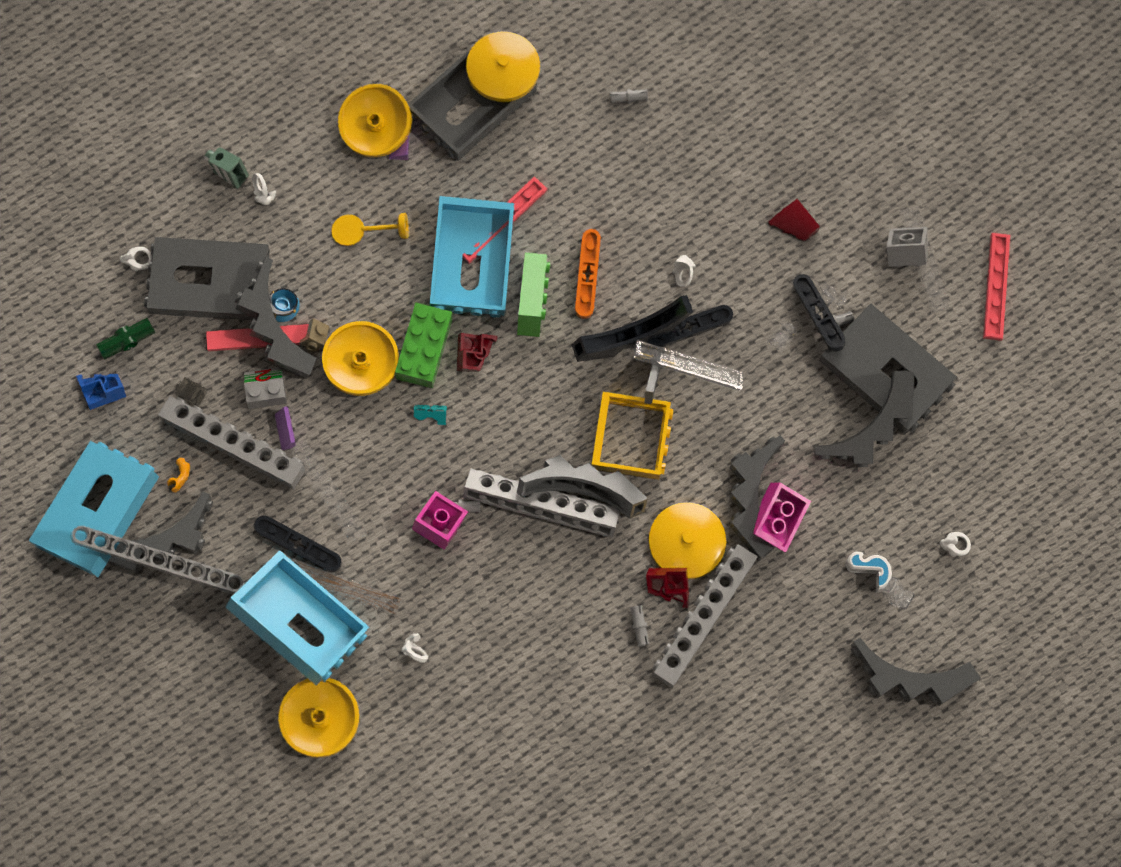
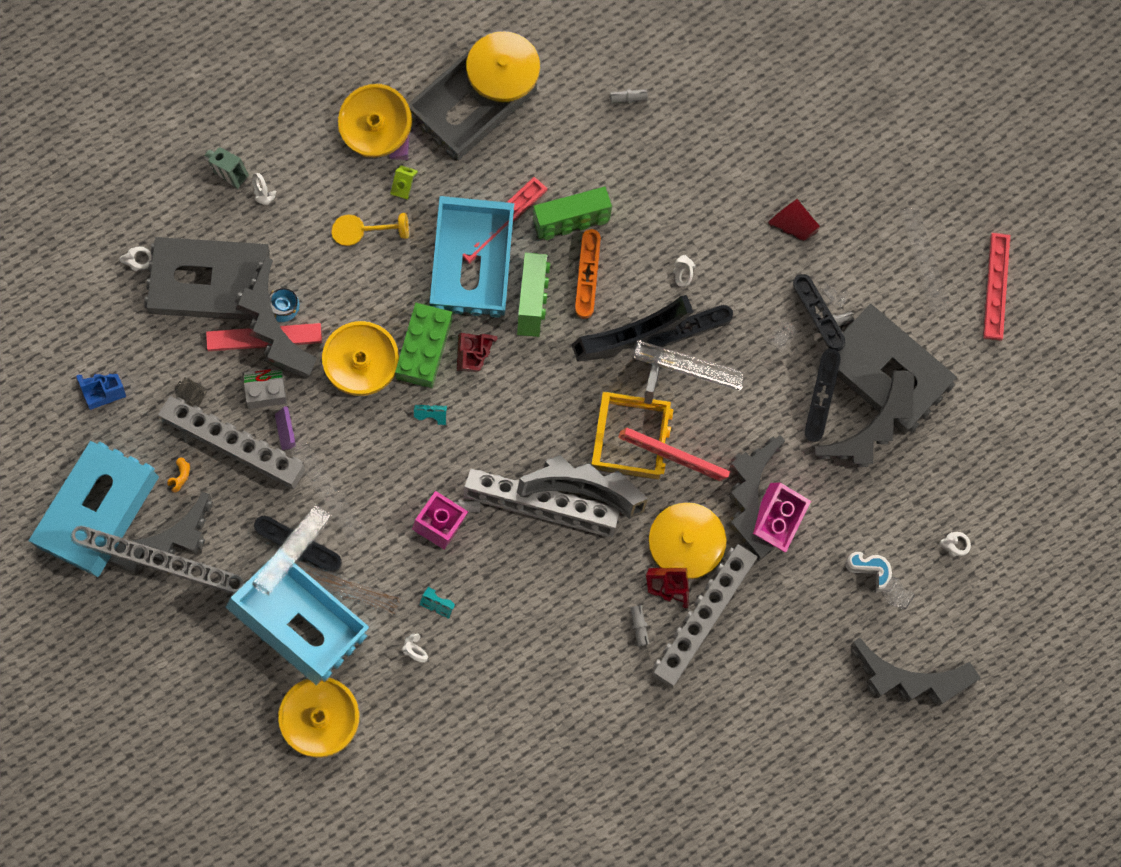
(125, 338): dark green piece -> none
(291, 550): none -> clear tile
(315, 336): dark tan bracket -> none
(403, 181): none -> lime bracket
(430, 593): none -> teal piece
(572, 213): none -> bright green brick
(673, 454): none -> coral tile
(826, 377): none -> black piece
(908, 246): light grey slope -> none

